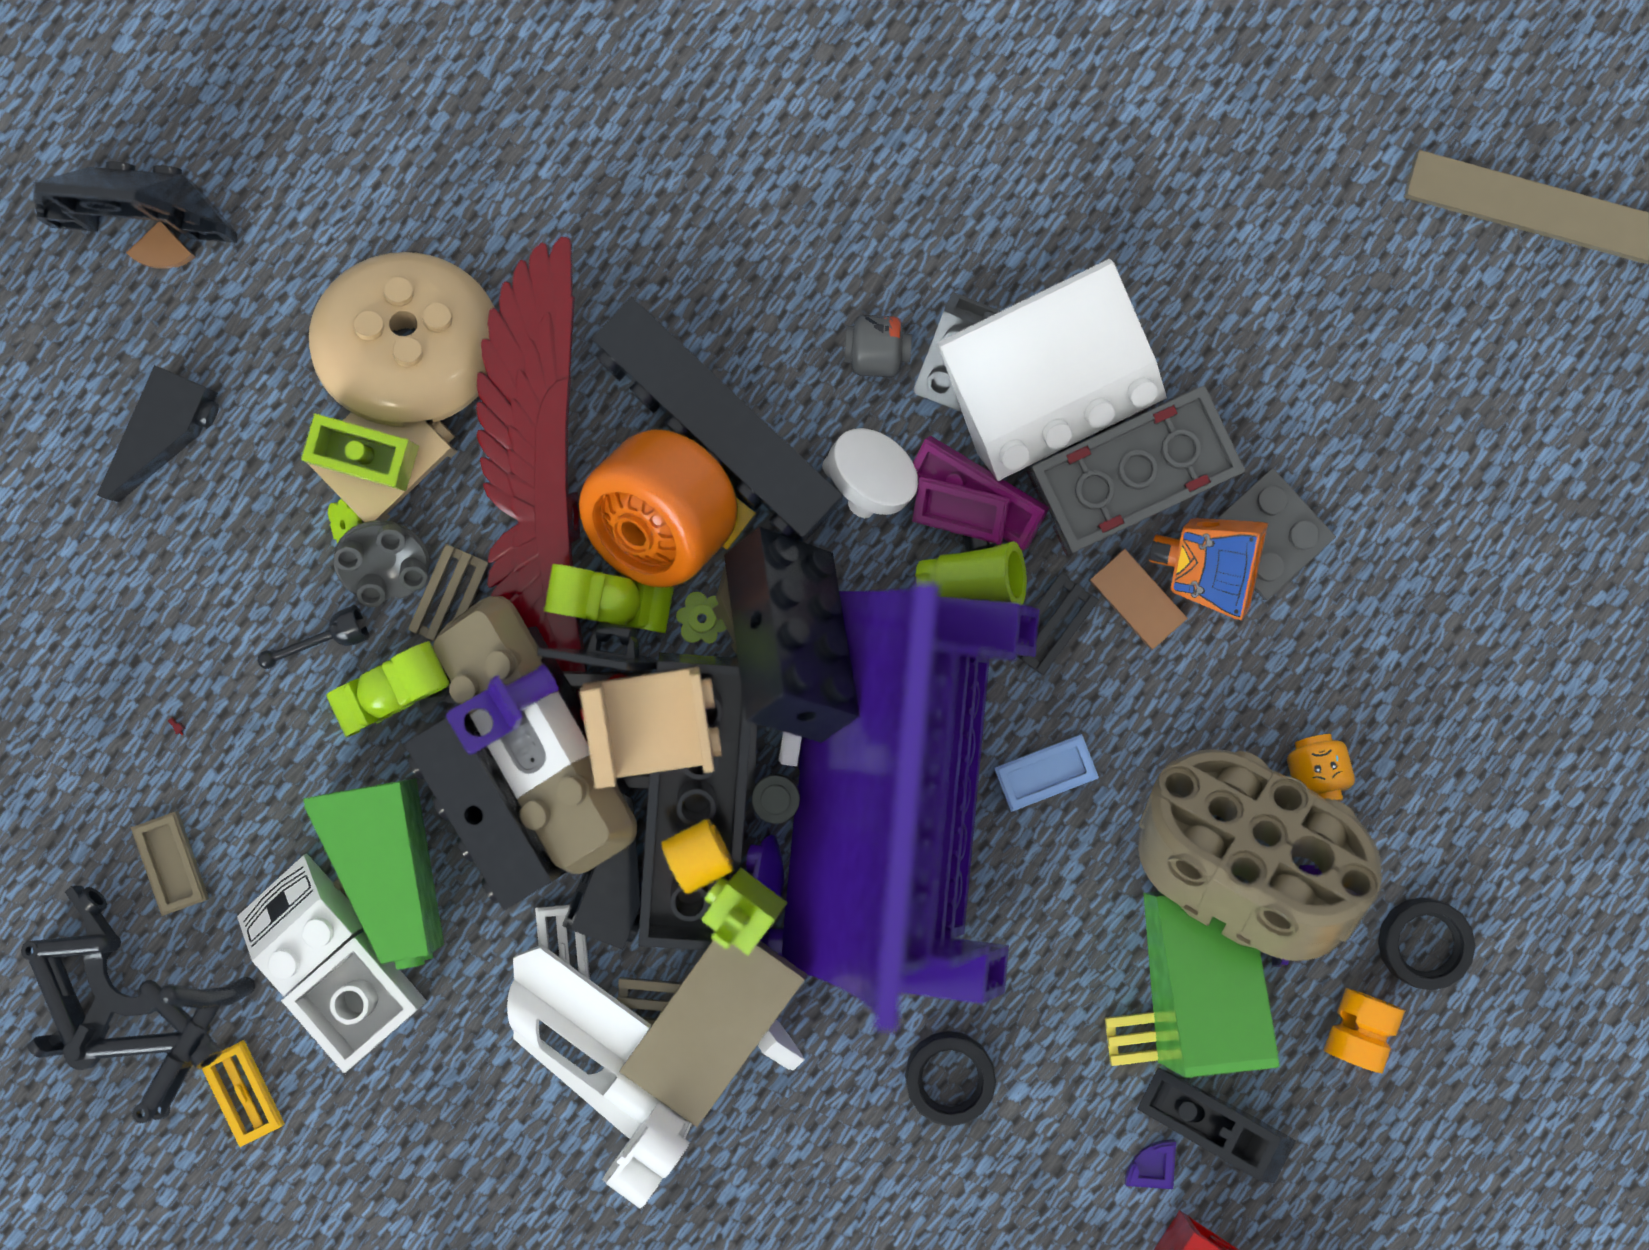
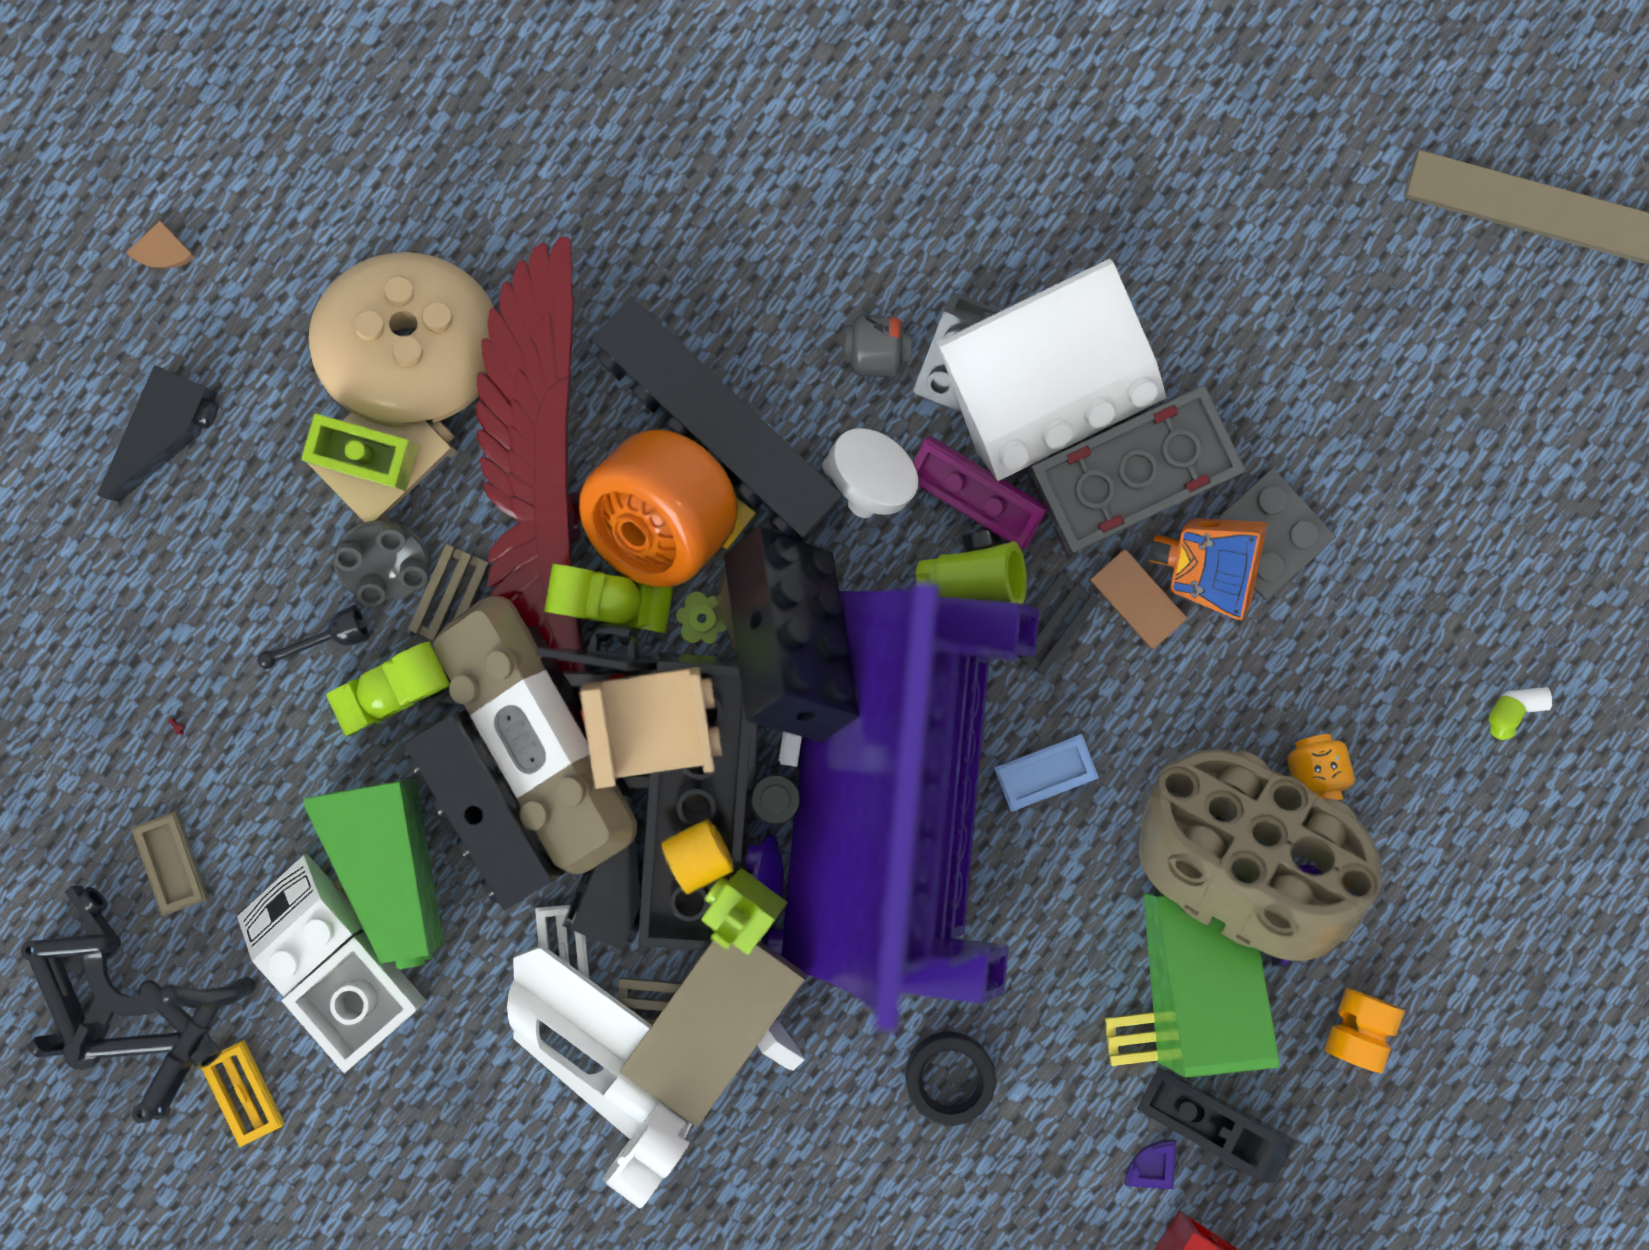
(118, 190): black wedge -> none
(342, 518): lime plant -> none
(503, 705): dark purple bracket -> none
(960, 510): magenta tile -> none
(1462, 951): black tyre -> none
(1512, 708): none -> lime arm

